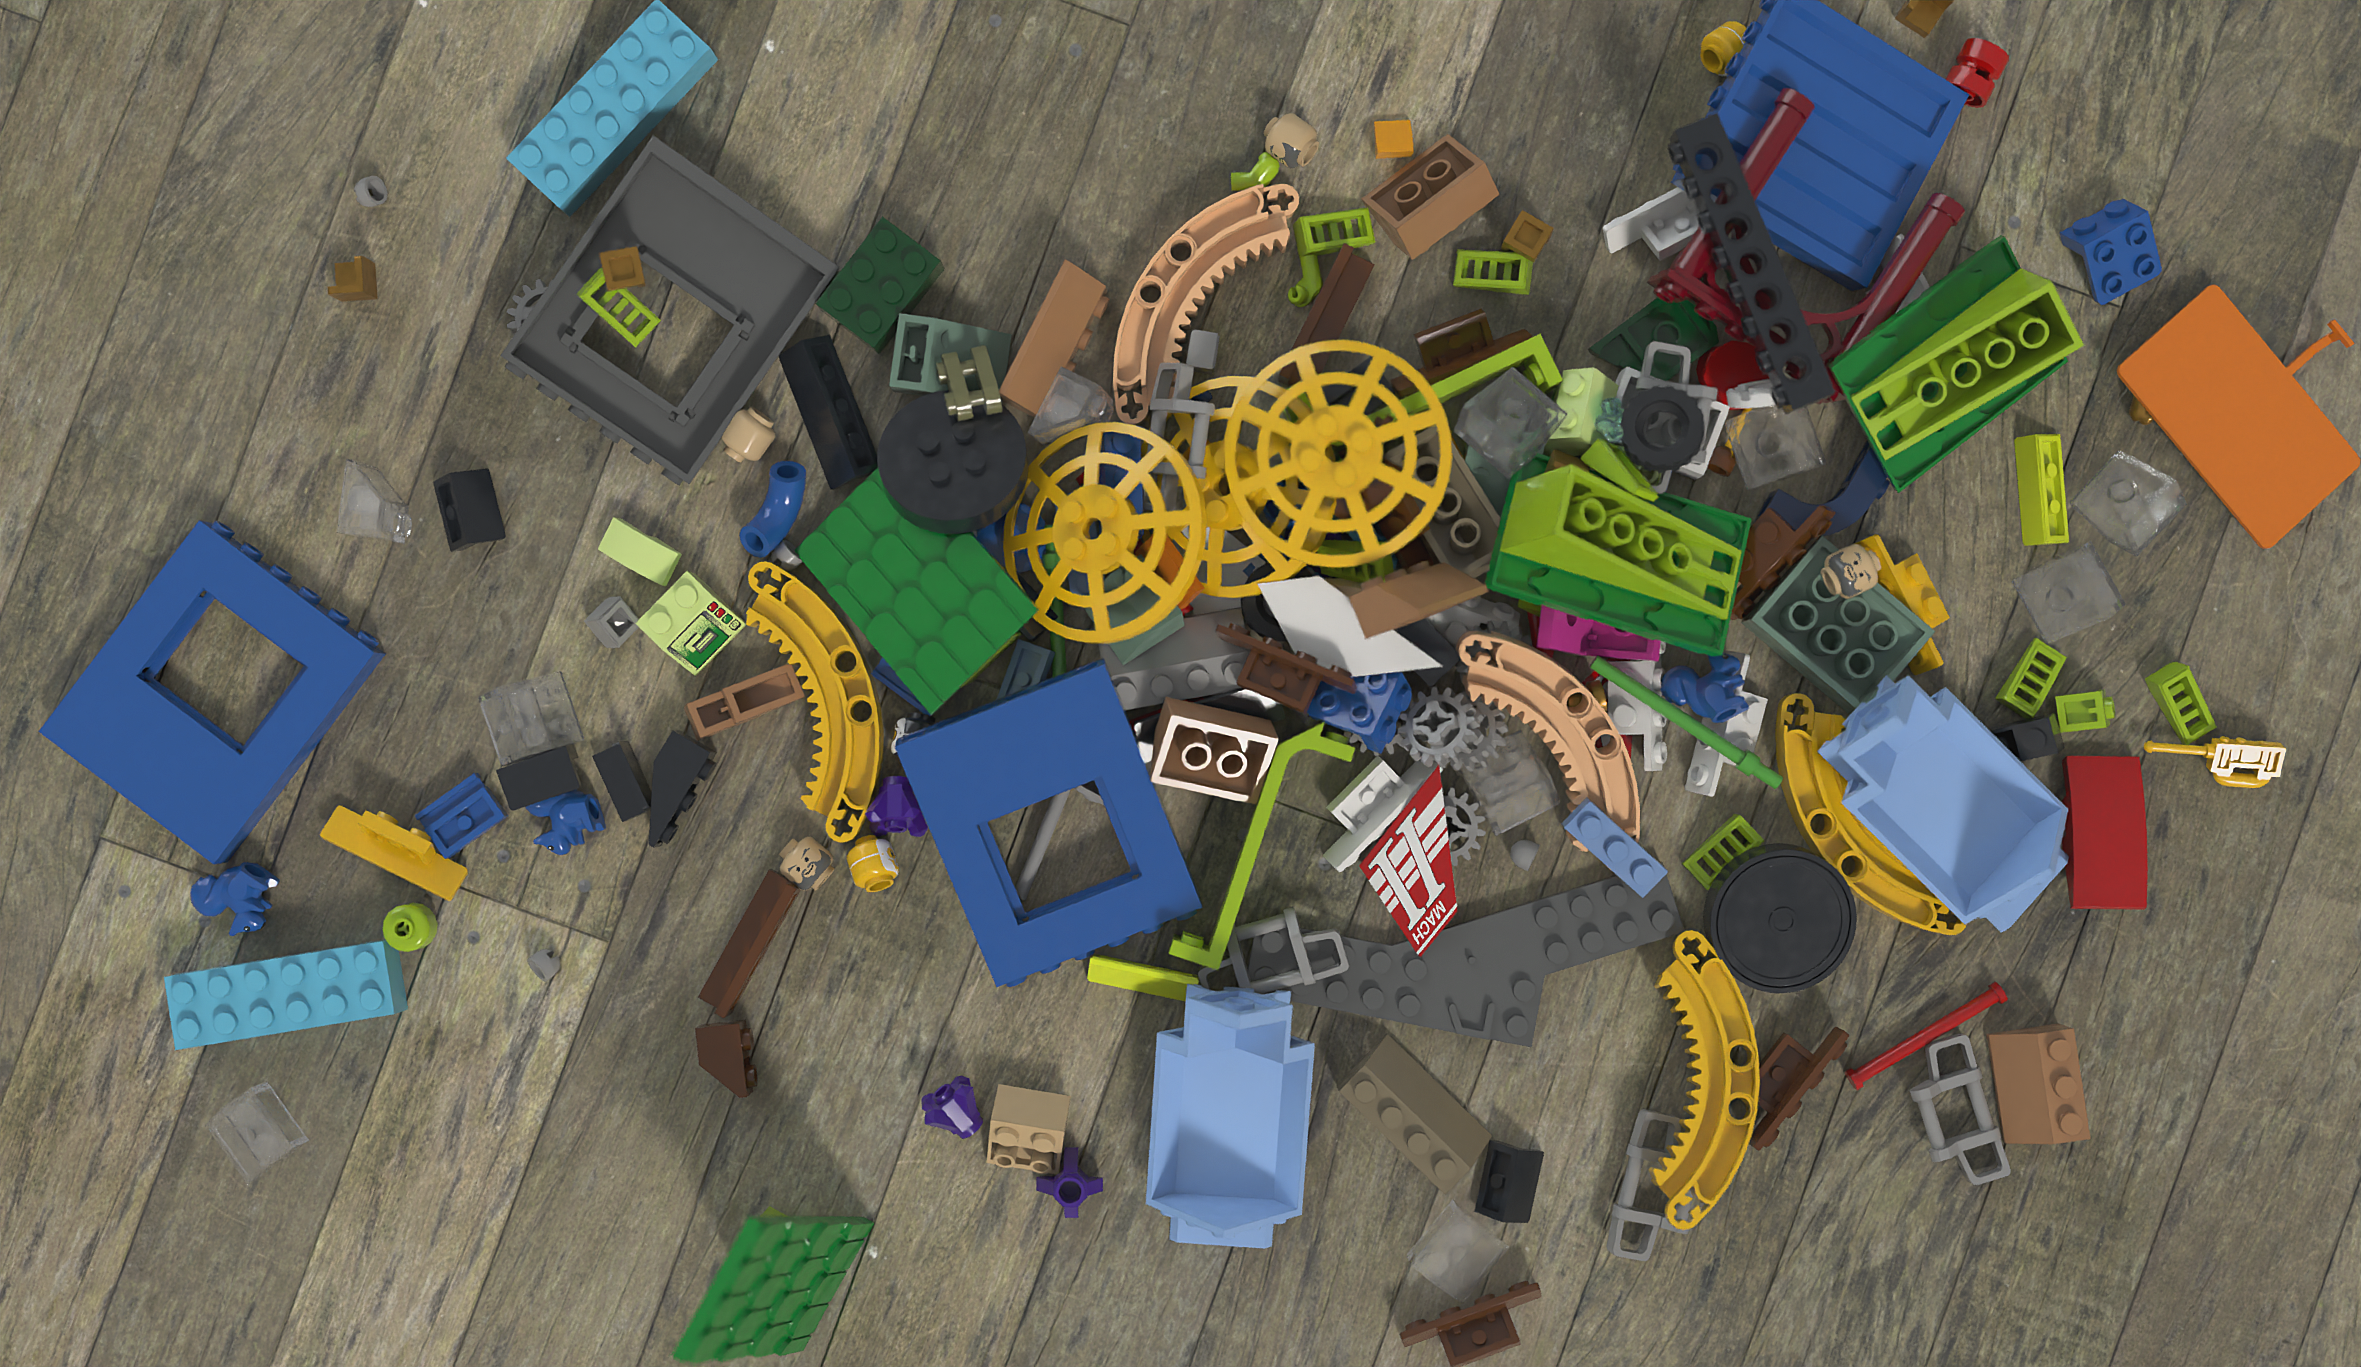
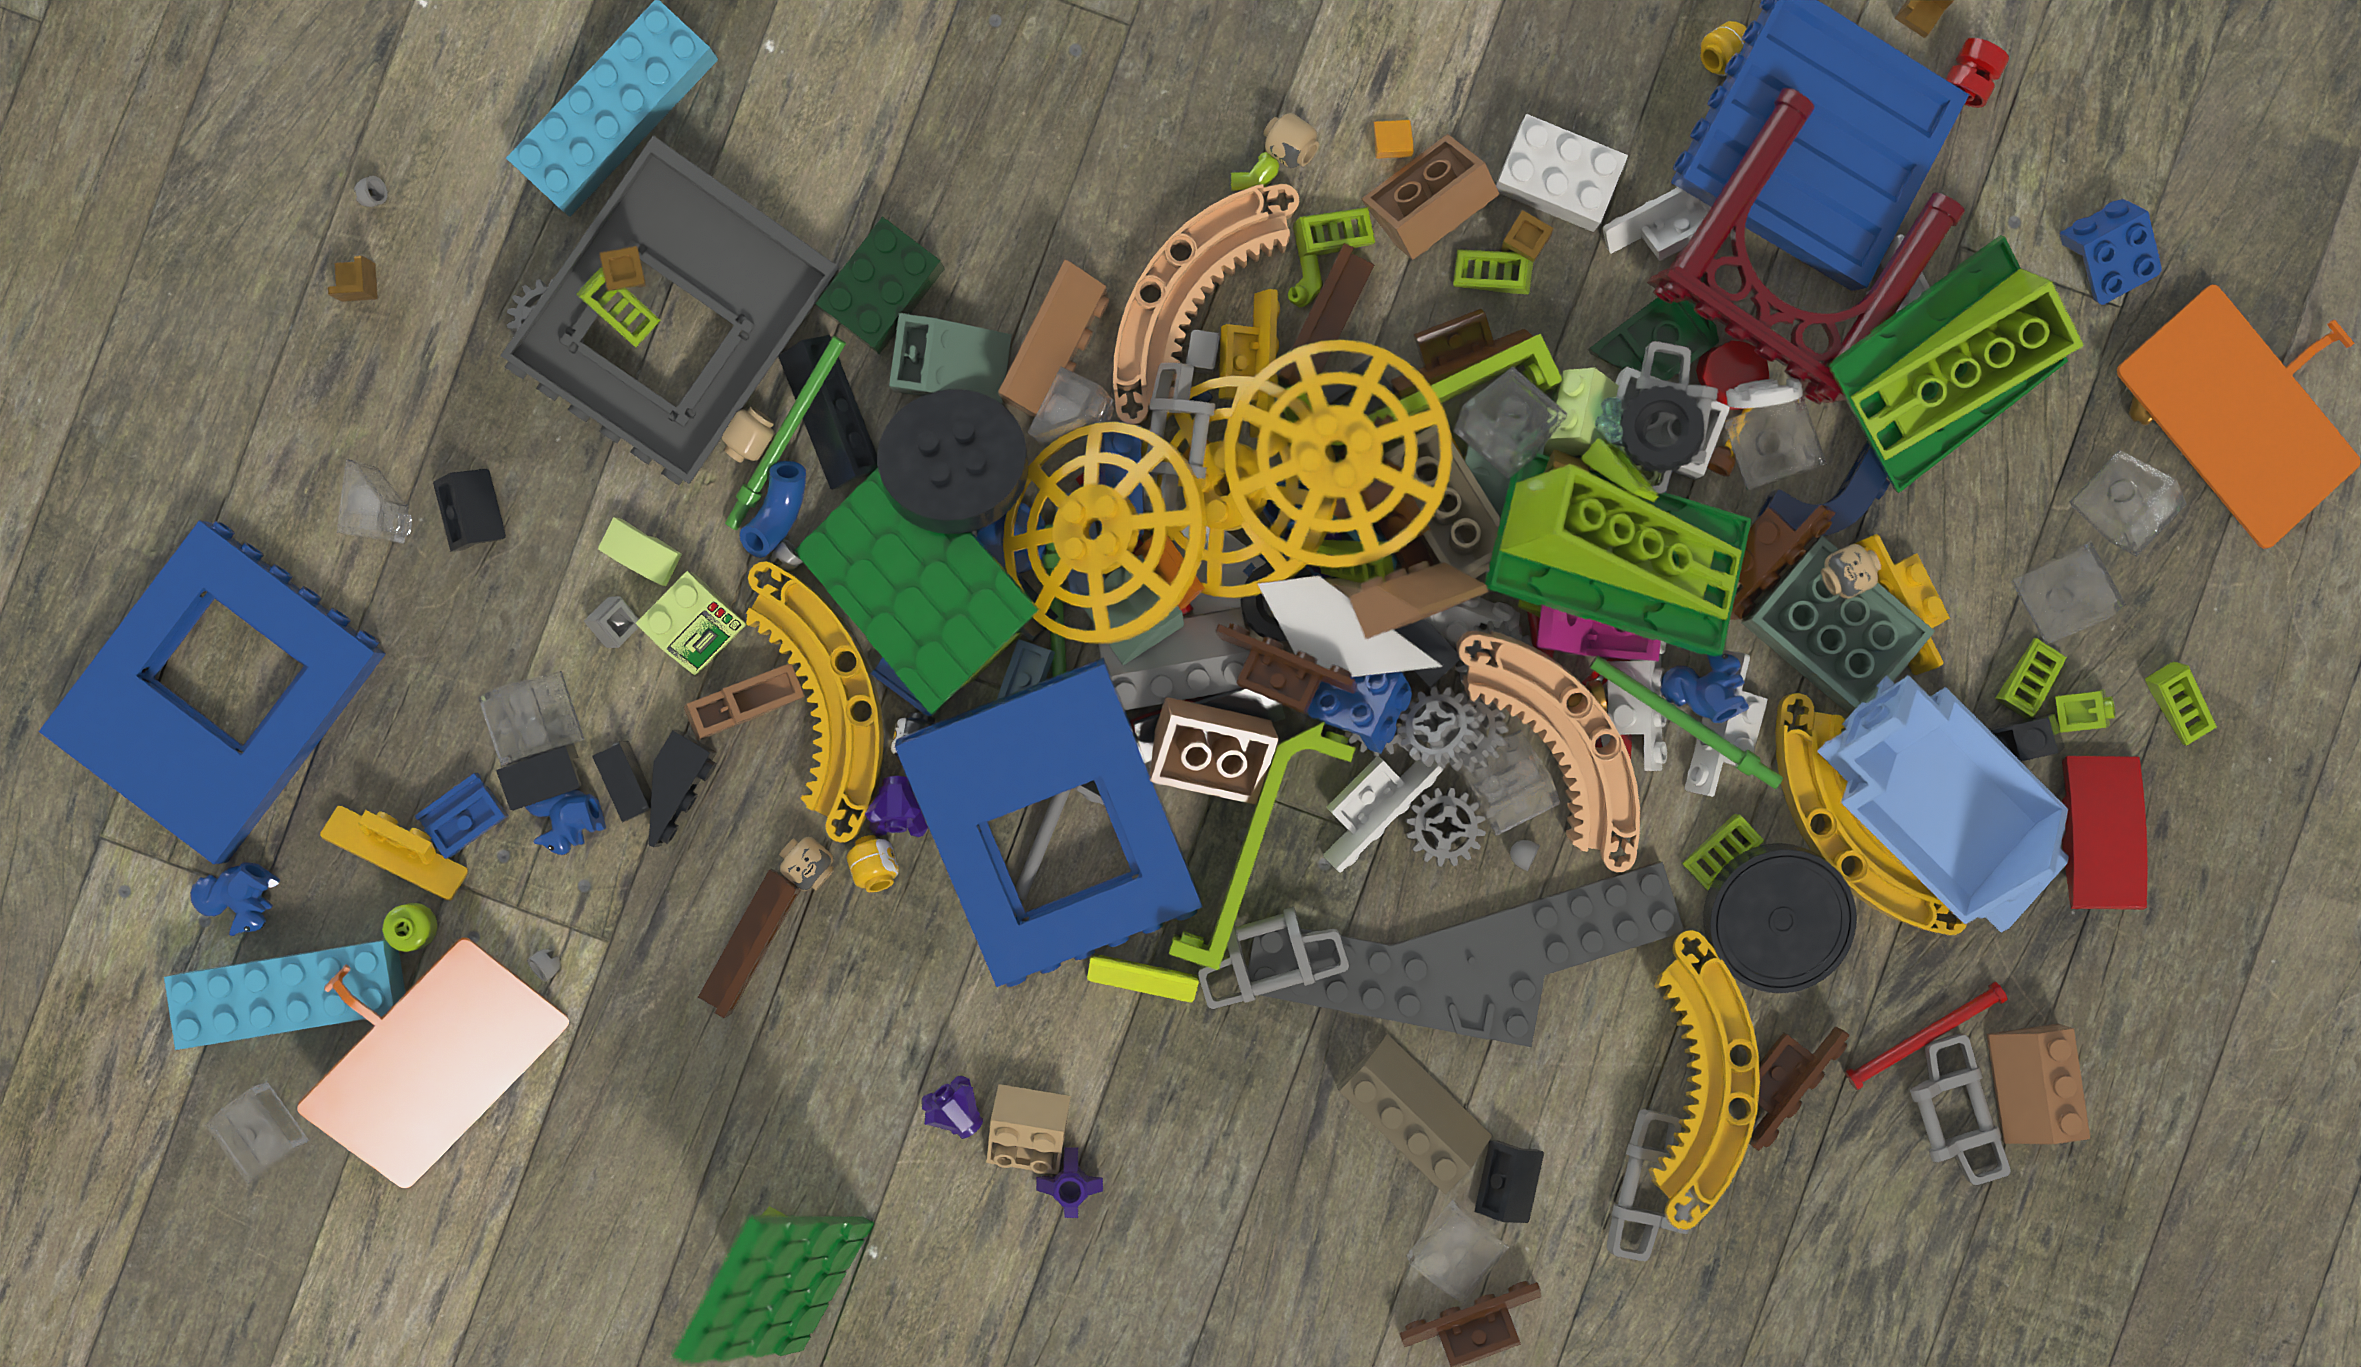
(431, 1061): none -> piece
(725, 1055): reddish brown slope -> none
(750, 493): none -> bright green bar
(958, 399): olive brick -> none
(1230, 1118): light blue panel -> none
(1251, 349): none -> yellow bracket
(1414, 867): sticker -> none
(1560, 173): none -> white brick
(1614, 847): medium blue plate -> none
(1709, 138): black brick -> none
(2041, 489): neon yellow slope -> none
(2227, 753): yellow piece -> none

